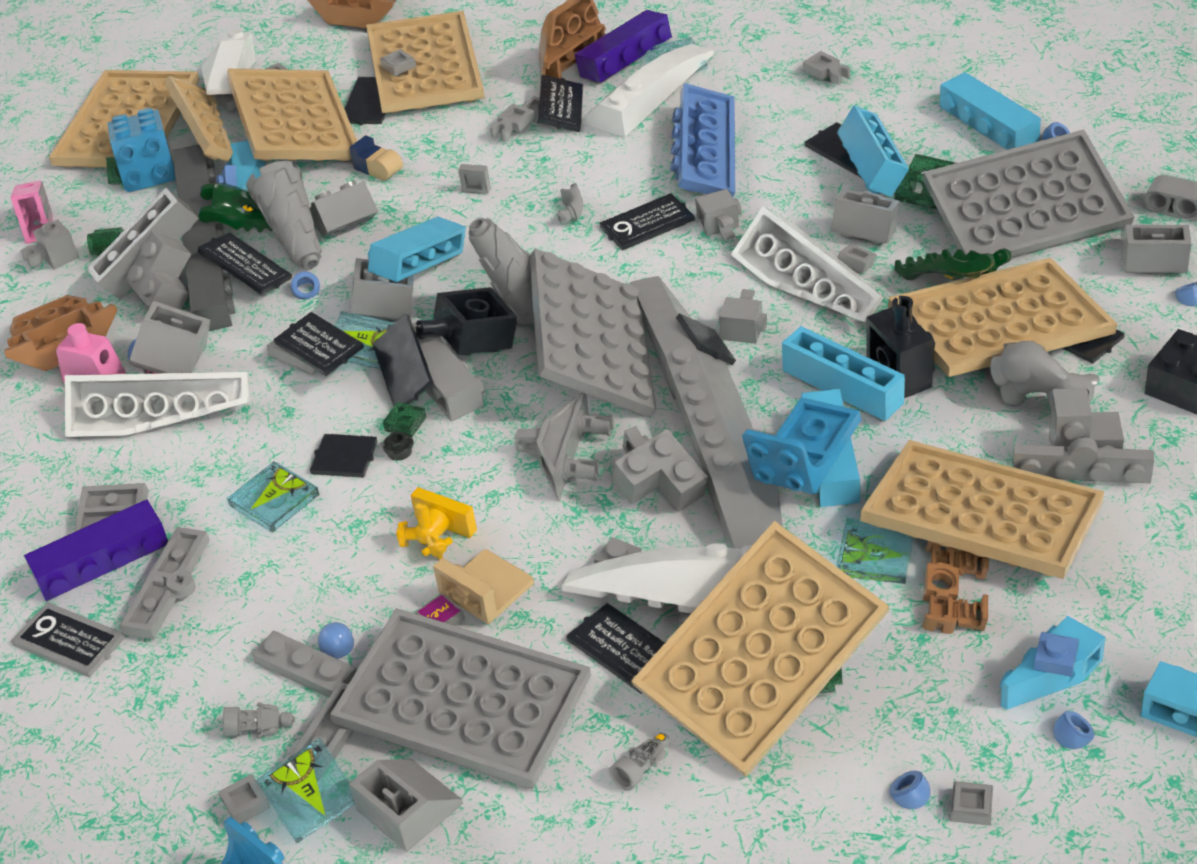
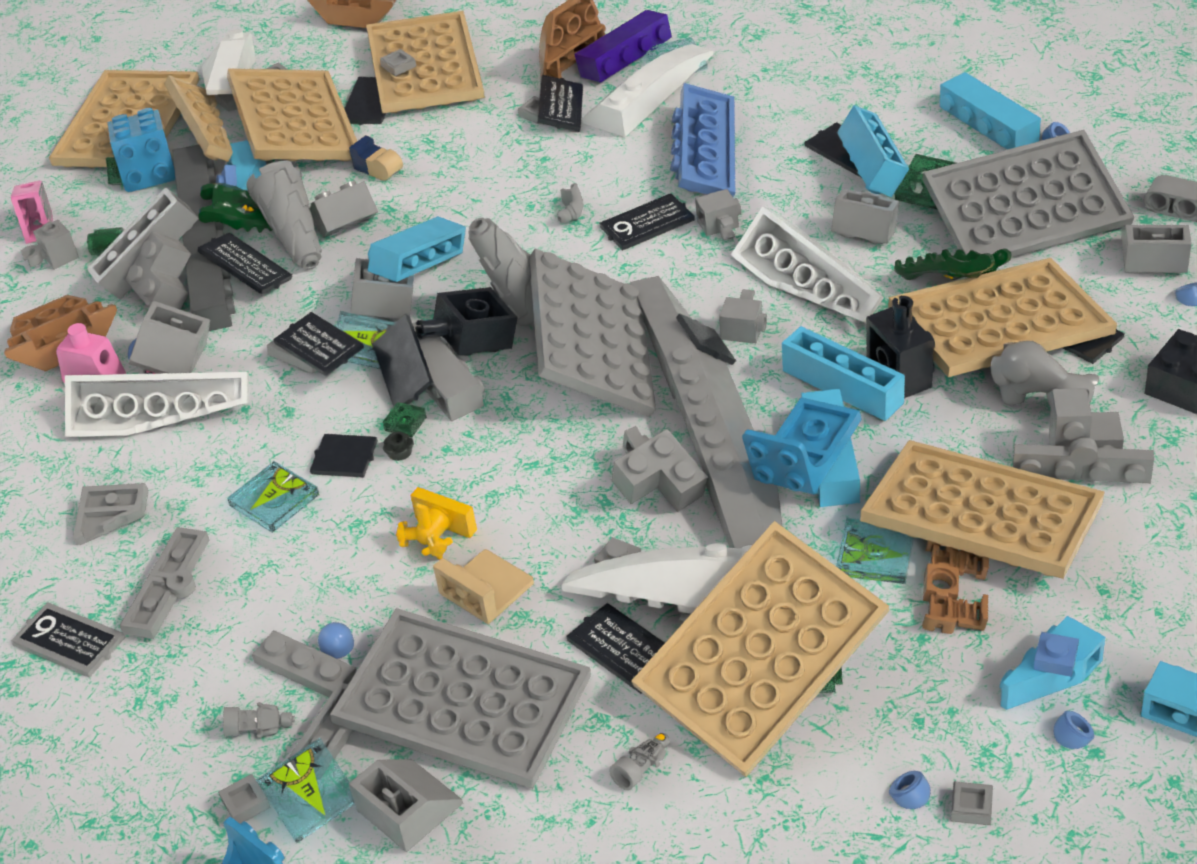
(96, 549): dark purple brick -> none
(302, 278): medium blue piece -> none
(442, 610): magenta tile -> none
(474, 178): light grey tile -> none
(512, 119): light grey plate -> none
(558, 441): light grey connector -> none
(824, 65): light grey plate -> none
(857, 258): light grey plate -> none

